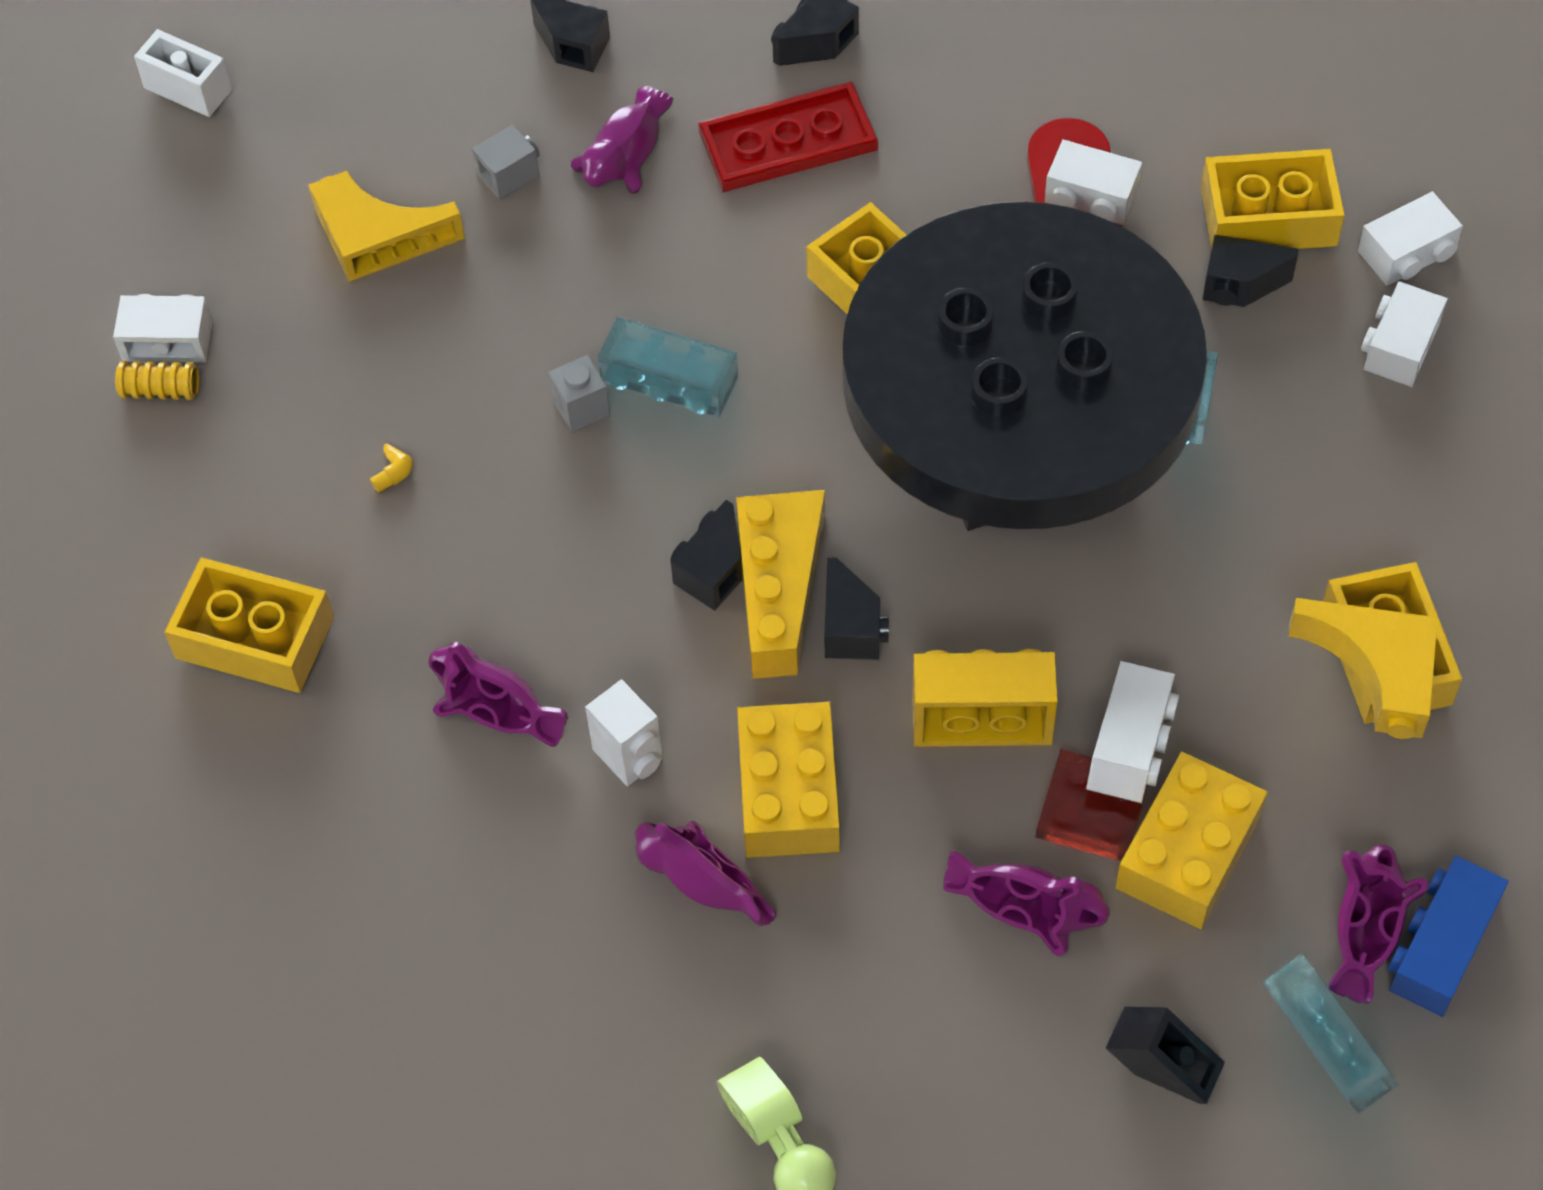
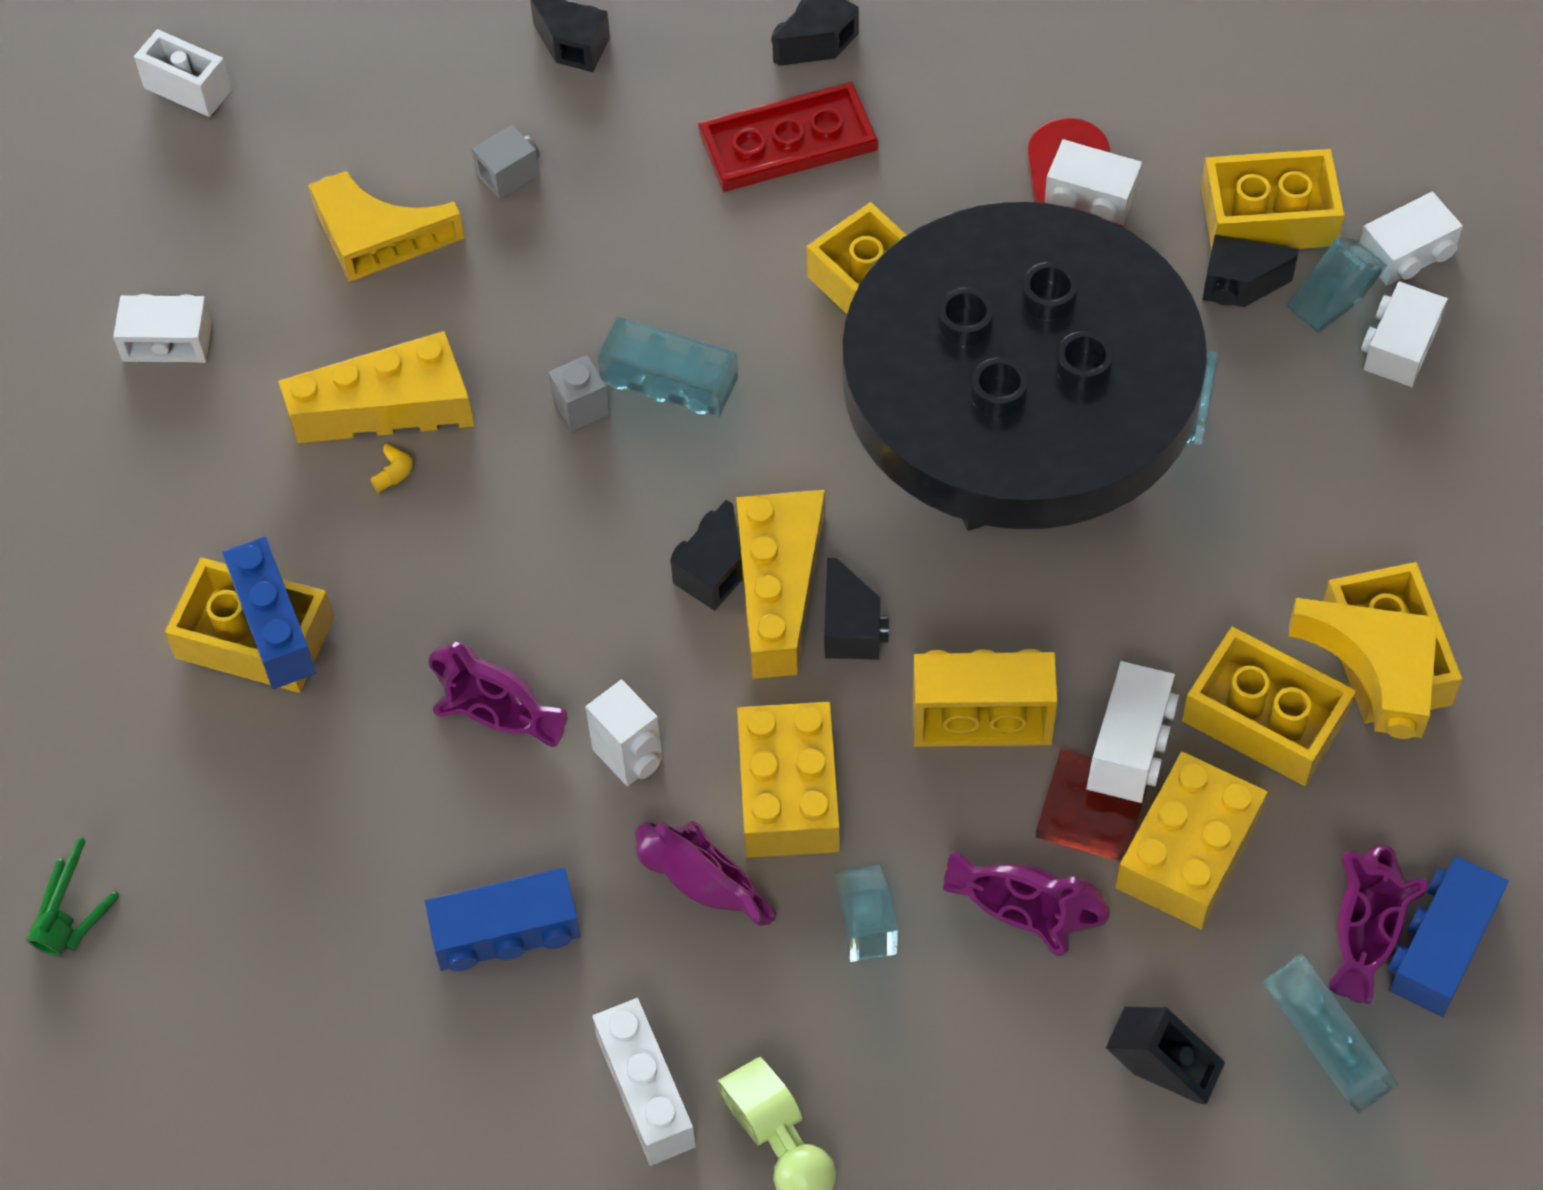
(52, 927): none -> green plant
(157, 380): yellow piece -> none
(269, 612): none -> blue brick
(379, 393): none -> yellow wedge
(502, 920): none -> blue brick
(624, 142): magenta animal -> none
(644, 1081): none -> white brick
(866, 912): none -> clear light blue slope
(1268, 706): none -> yellow brick
(1336, 283): none -> clear light blue slope

